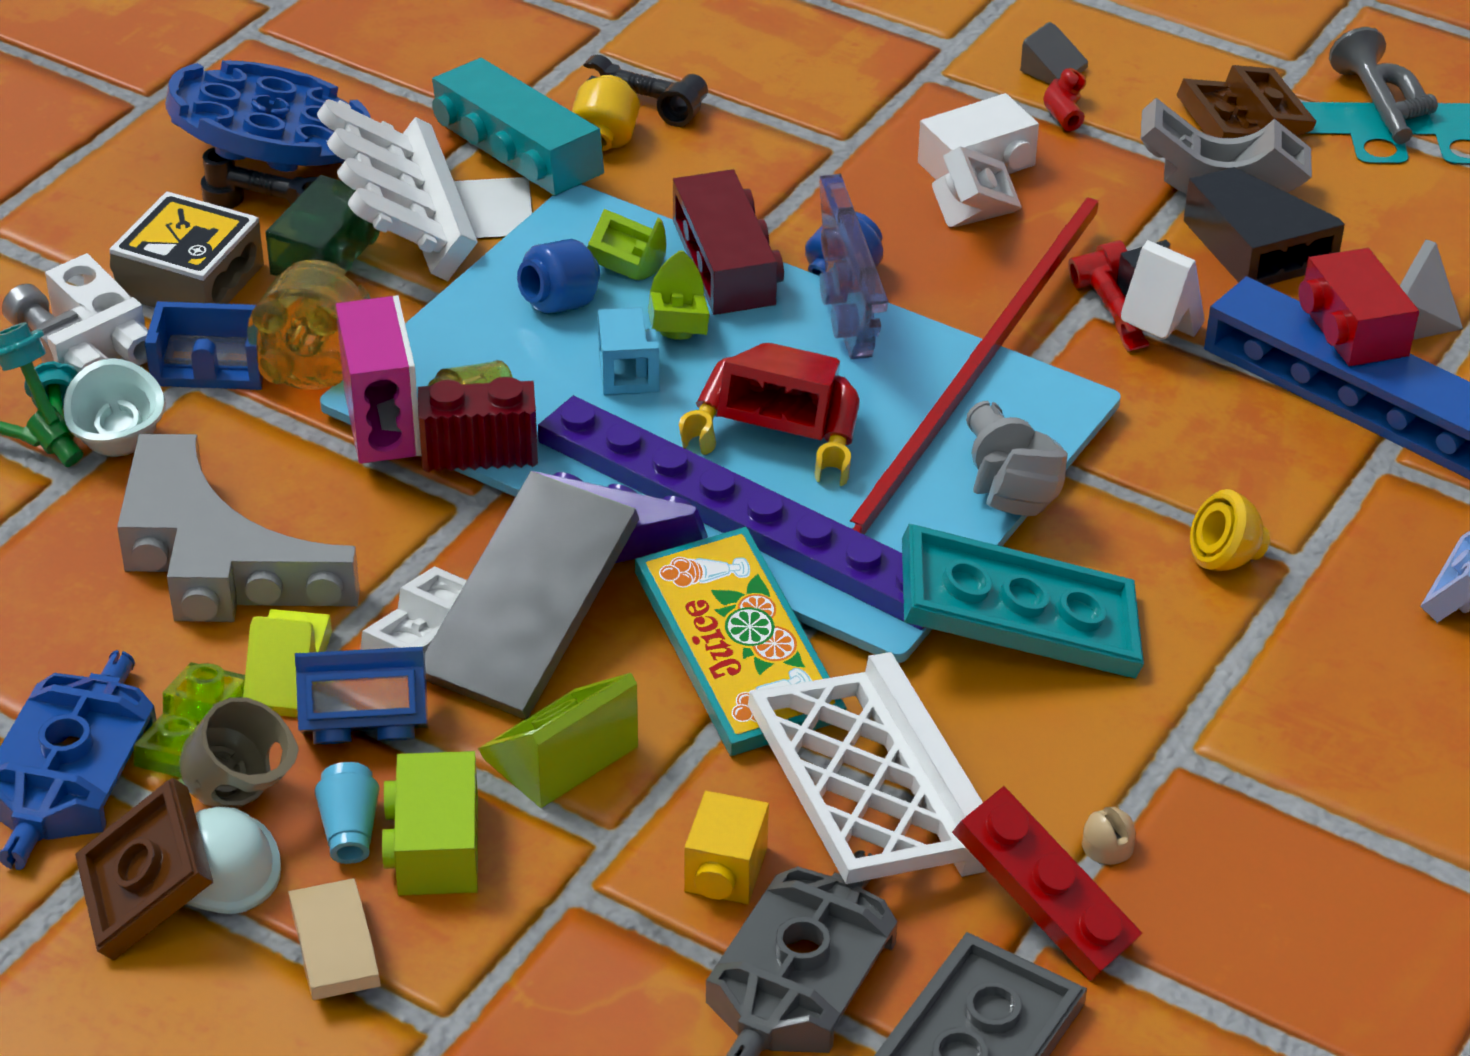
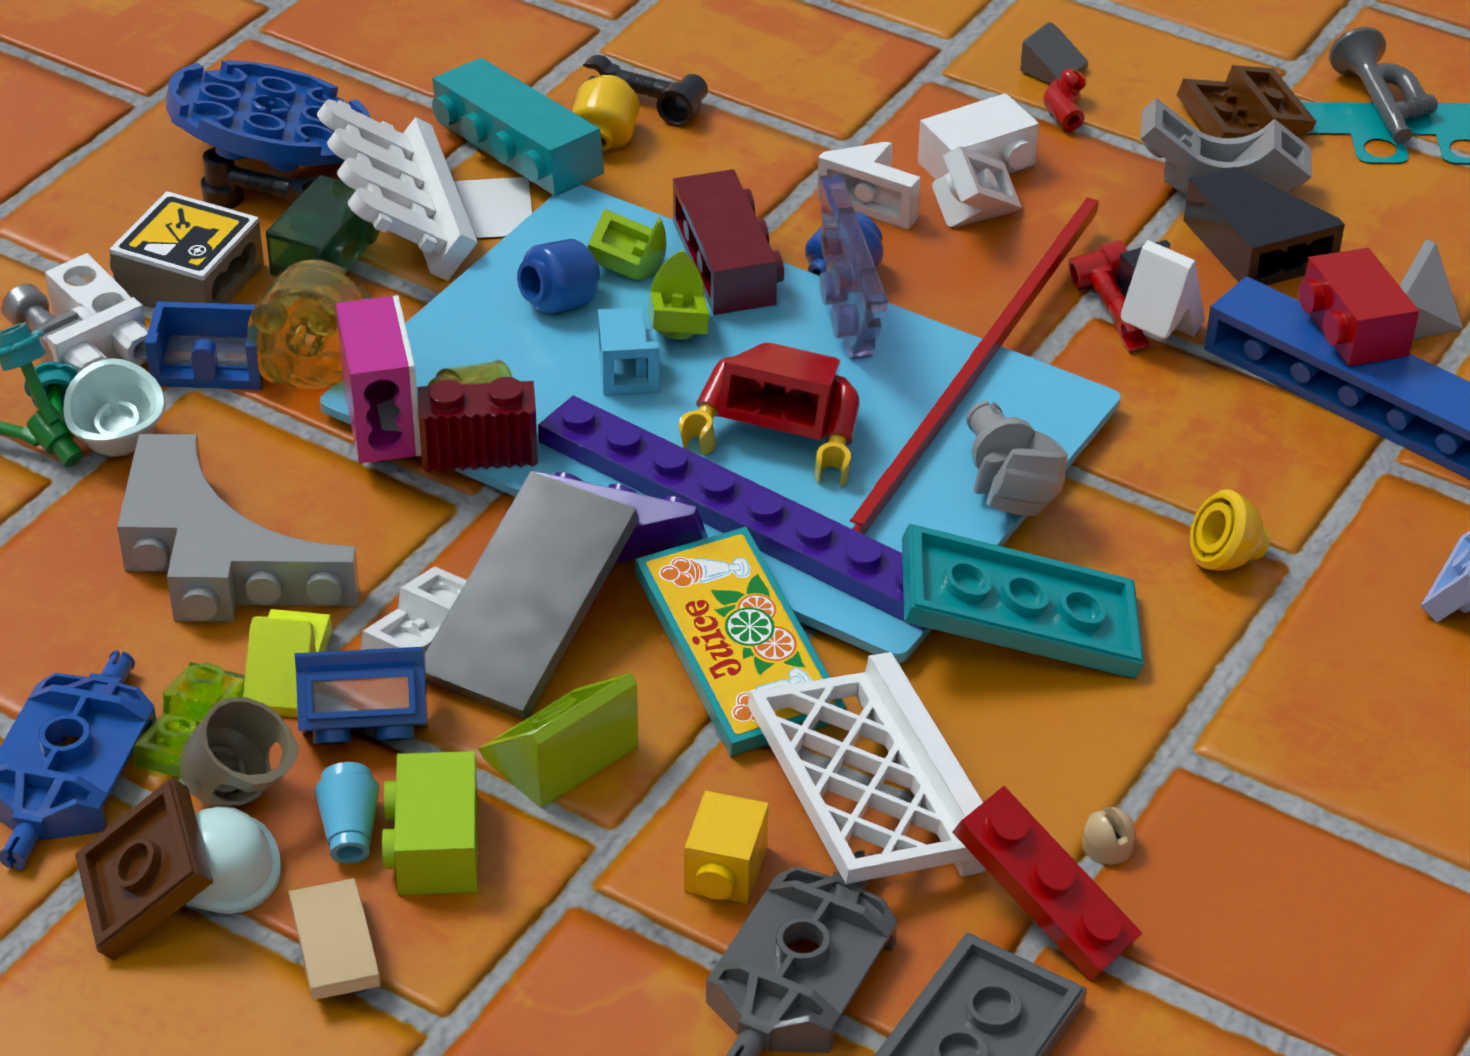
(873, 184): none -> white slope

